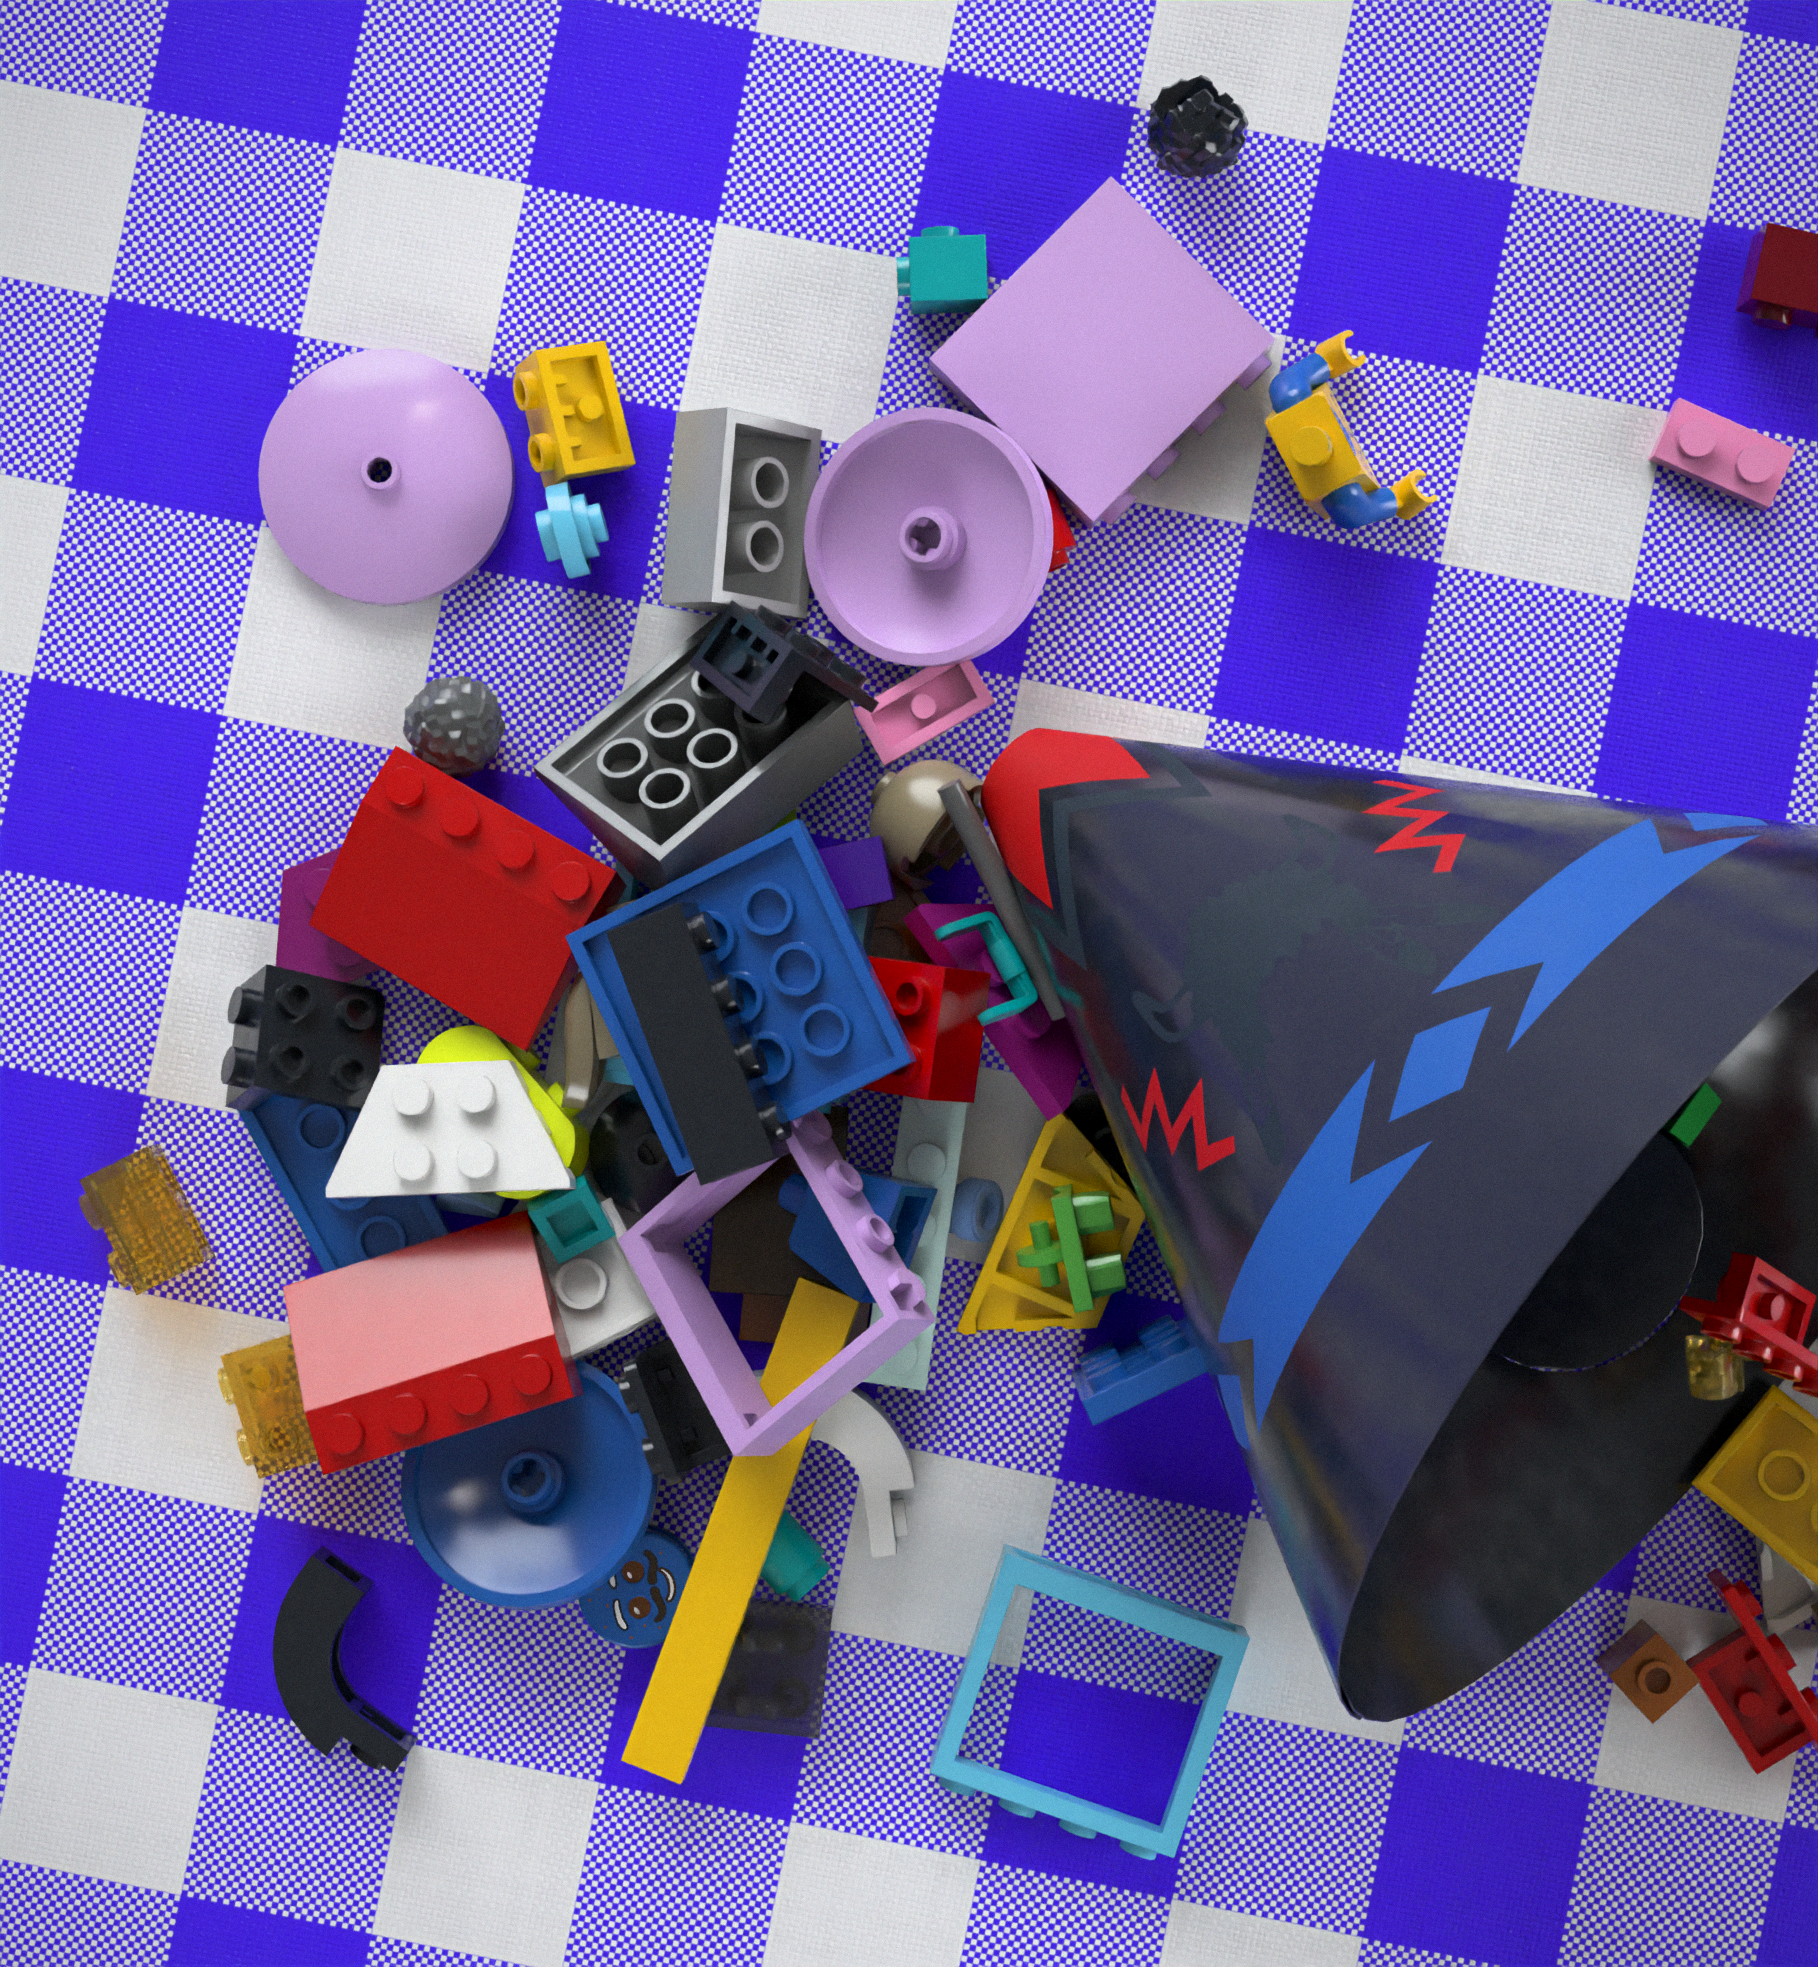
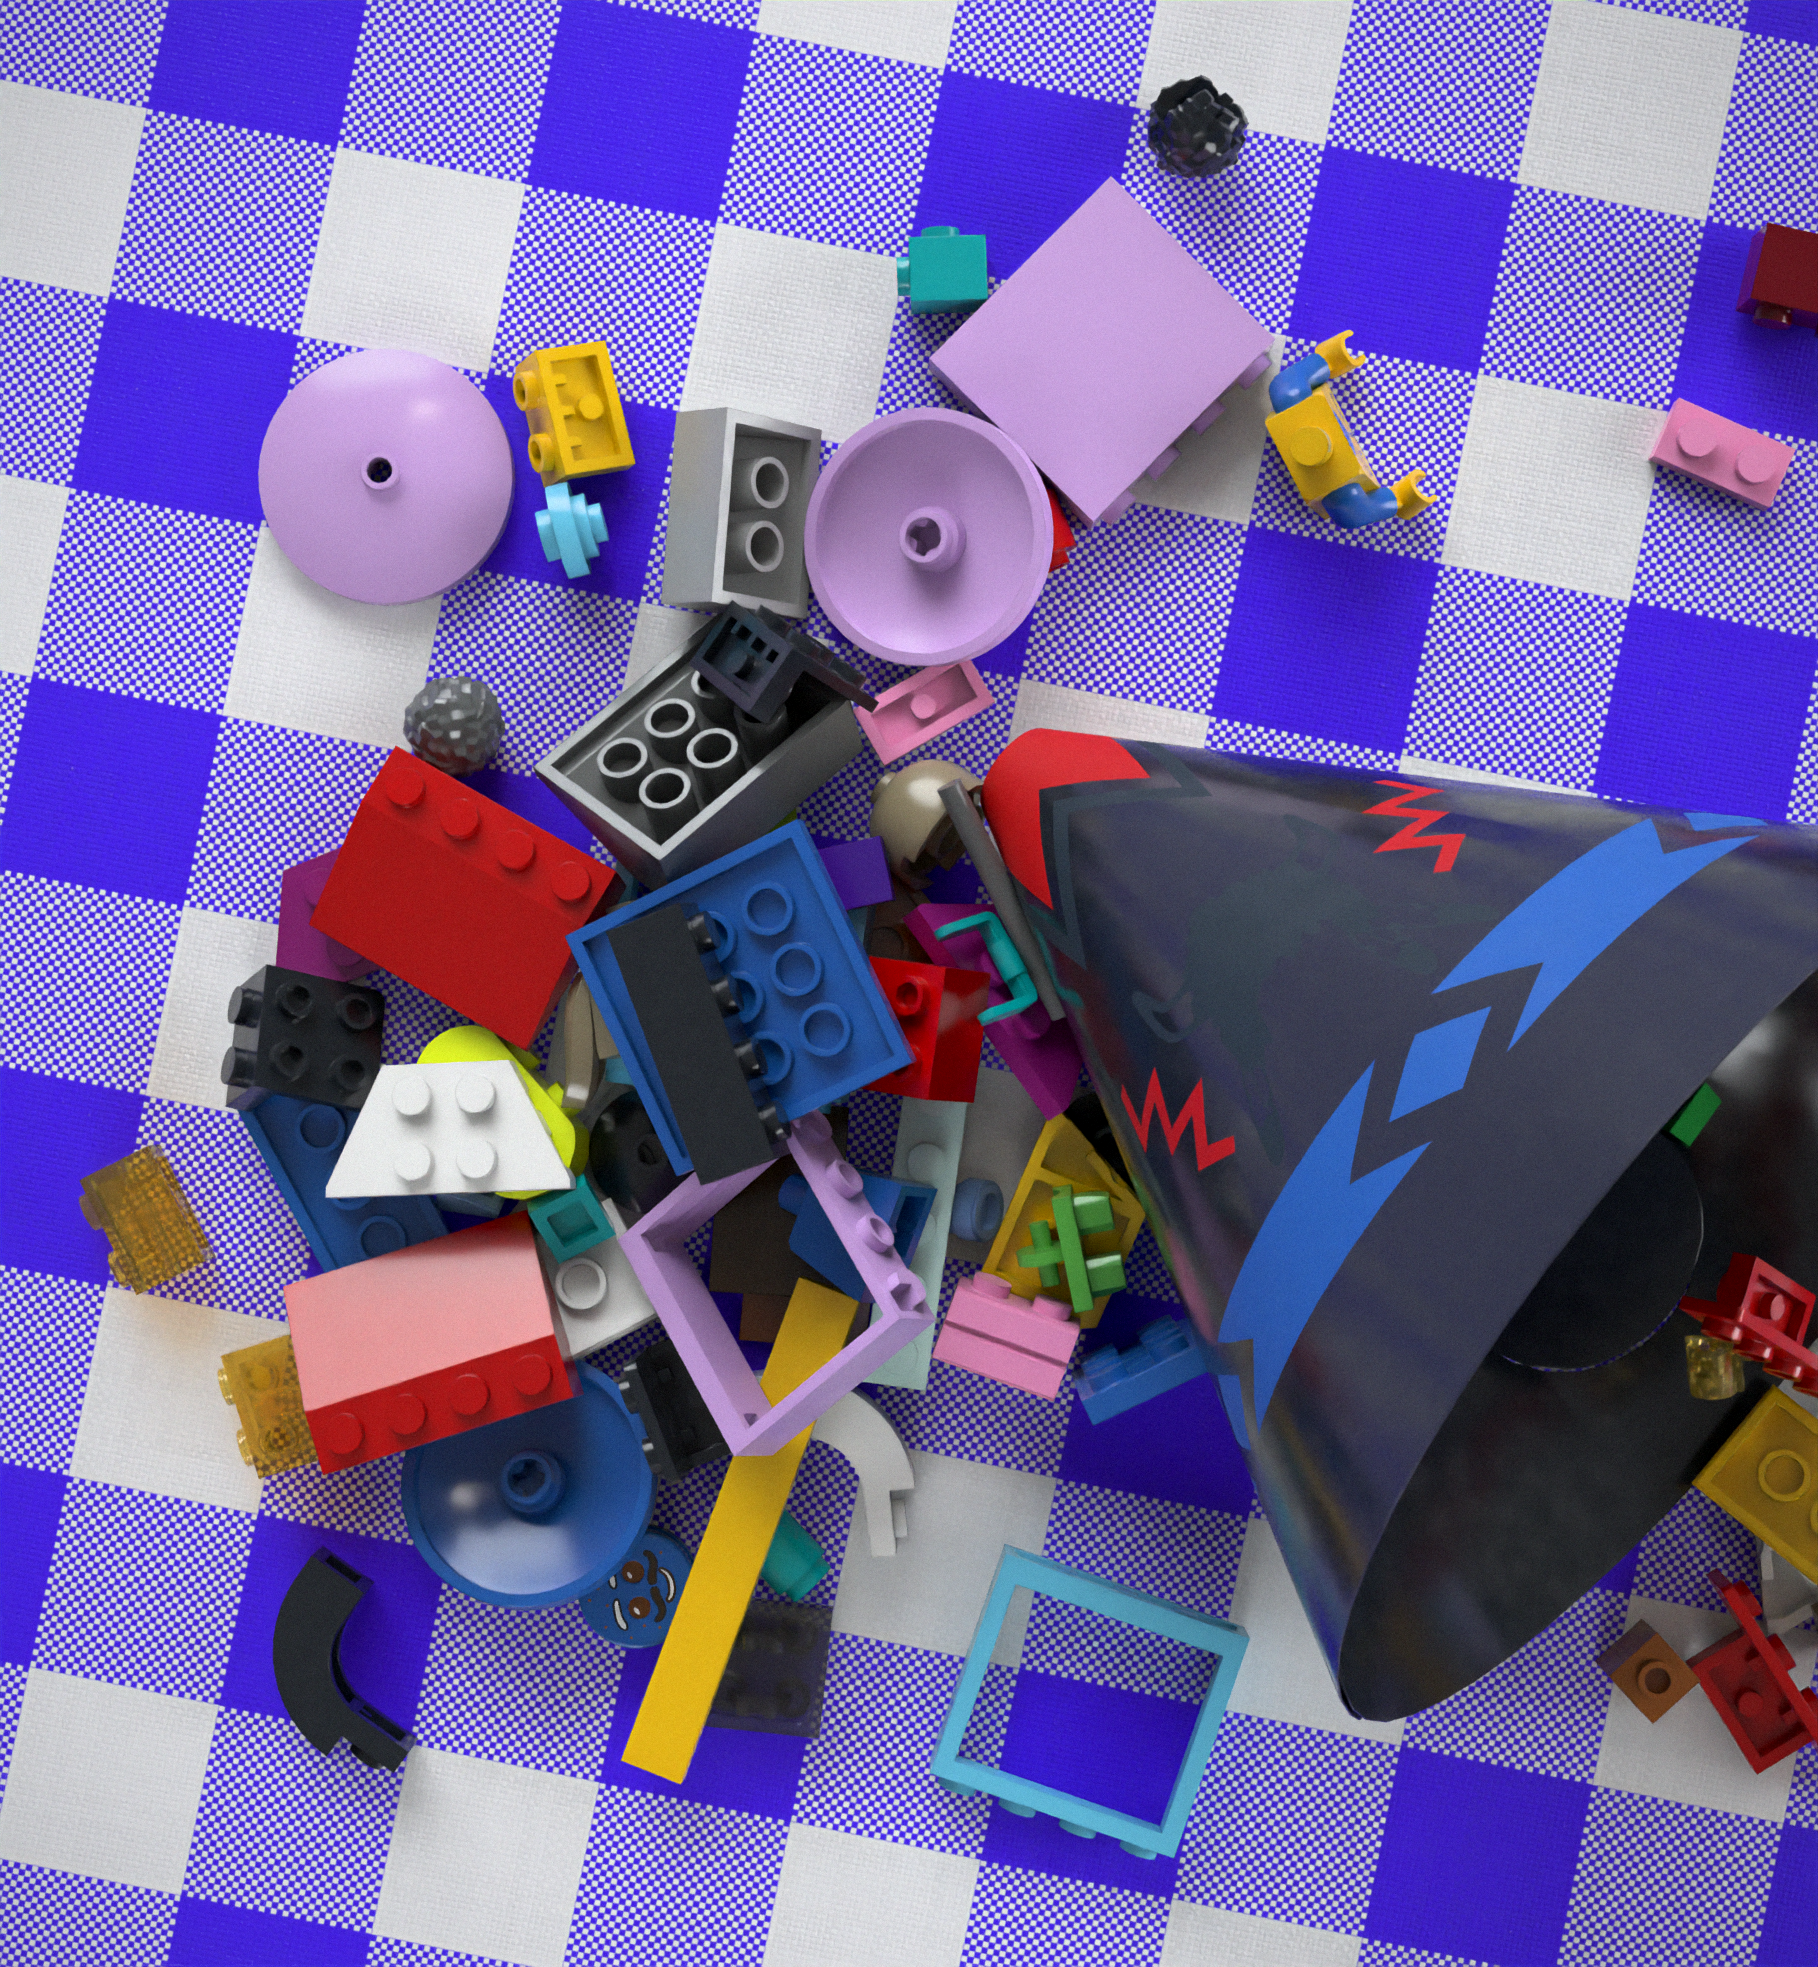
(1008, 1335): none -> bright pink brick

